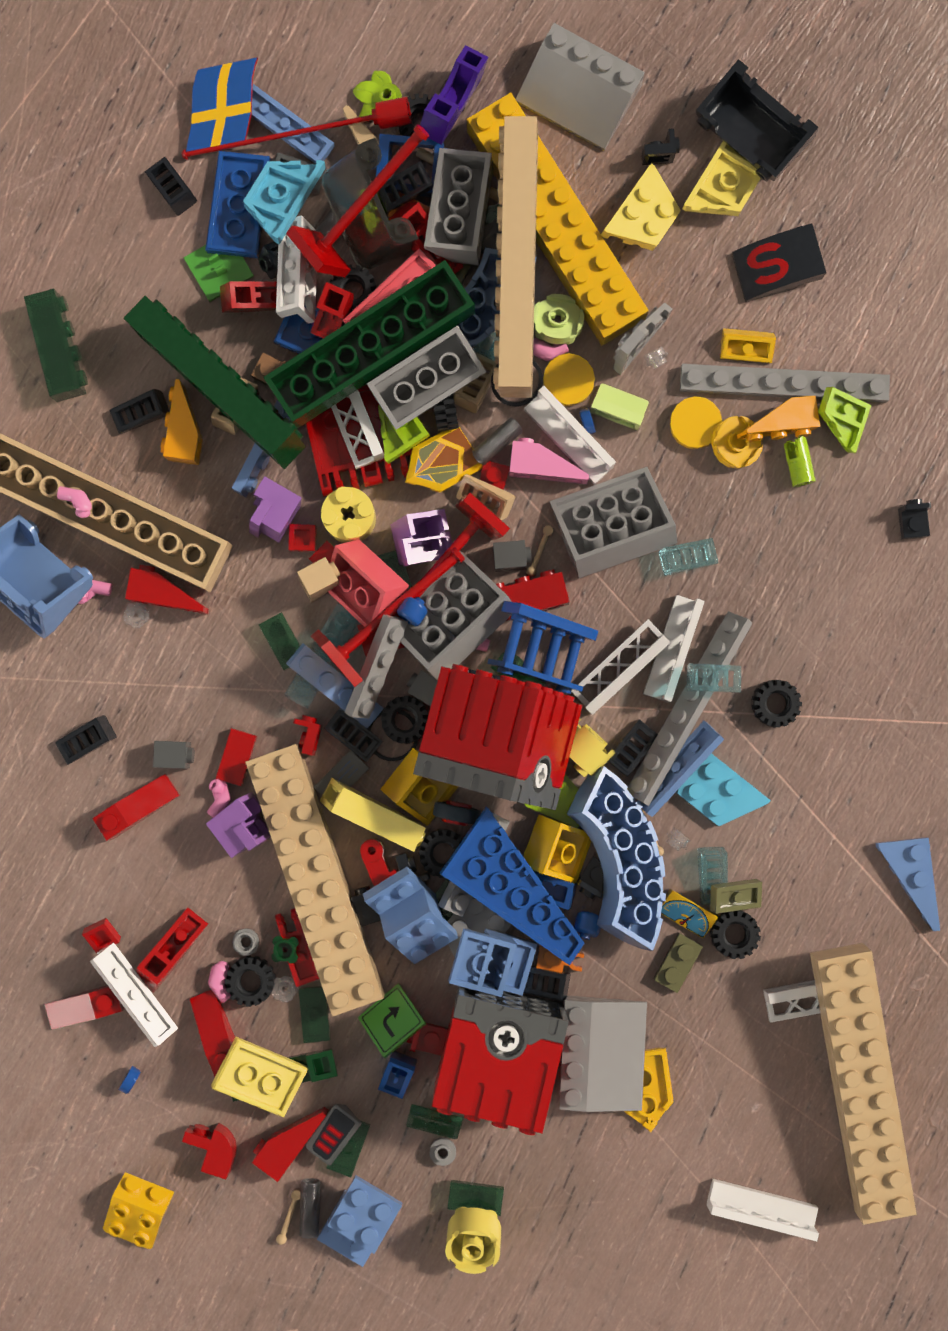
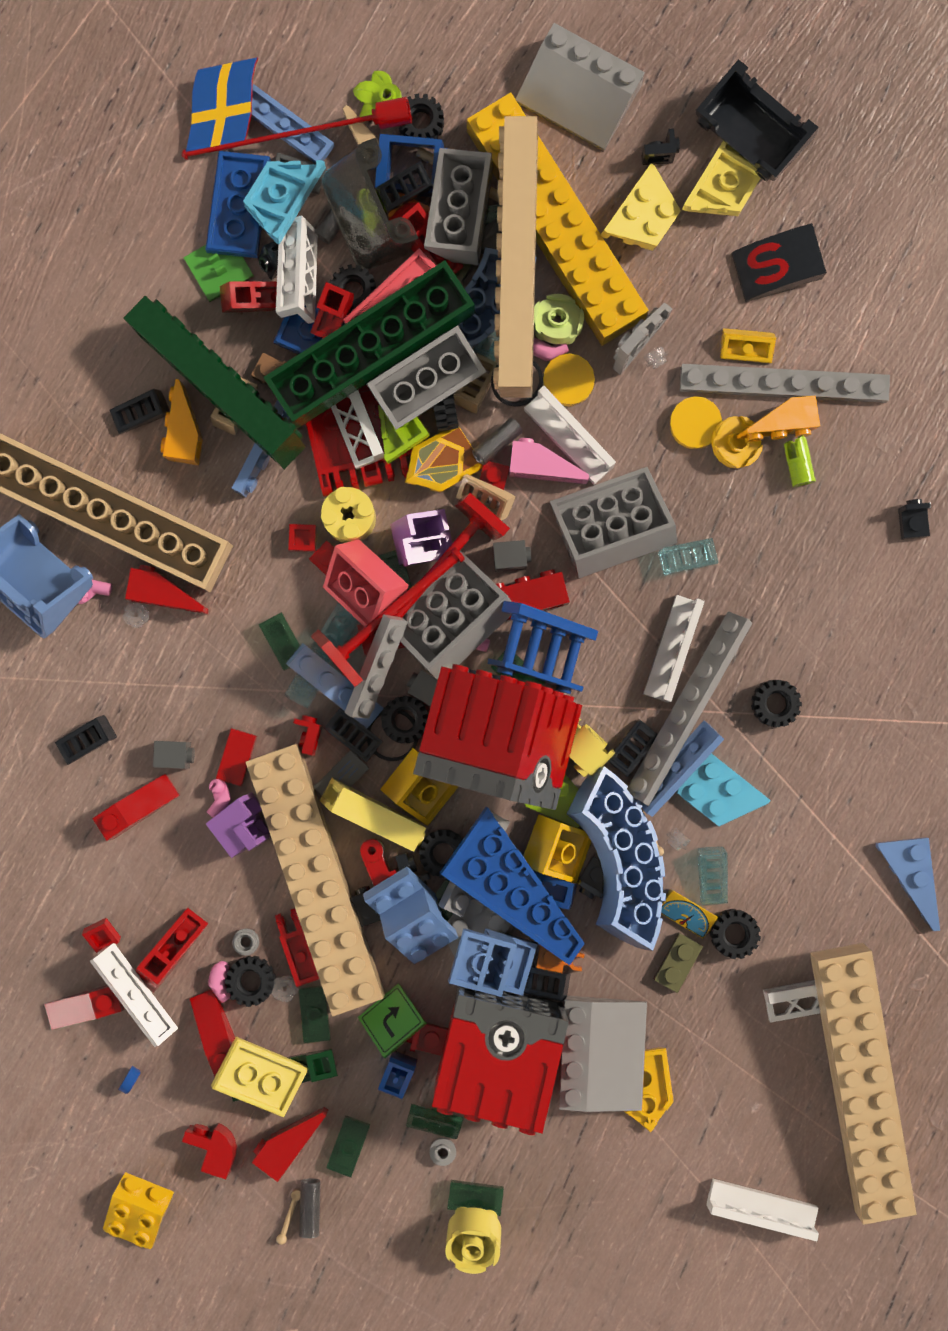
(55, 345): clear green brick -> none
(78, 498): bright pink arm -> none
(180, 199): black slope -> none
(274, 510): medium lavender plate -> none
(278, 953): dark green plate -> none
(318, 578): tan slope -> none
(319, 249): red tile -> none
(333, 1133): slope -> none
(359, 1221): medium blue bracket -> none
(412, 611): blue piece -> none
(447, 106): dark purple arch -> none
(456, 812): black wheel -> none
(547, 531): tan hinge -> none
(586, 925): blue piece -> none
(587, 420): blue tile -> none
(619, 406): yellowish green panel -> none
(632, 669): white fence -> none
(692, 678): clear light blue slope -> none
(736, 896): olive plate -> none
(844, 417): lime wing -> none

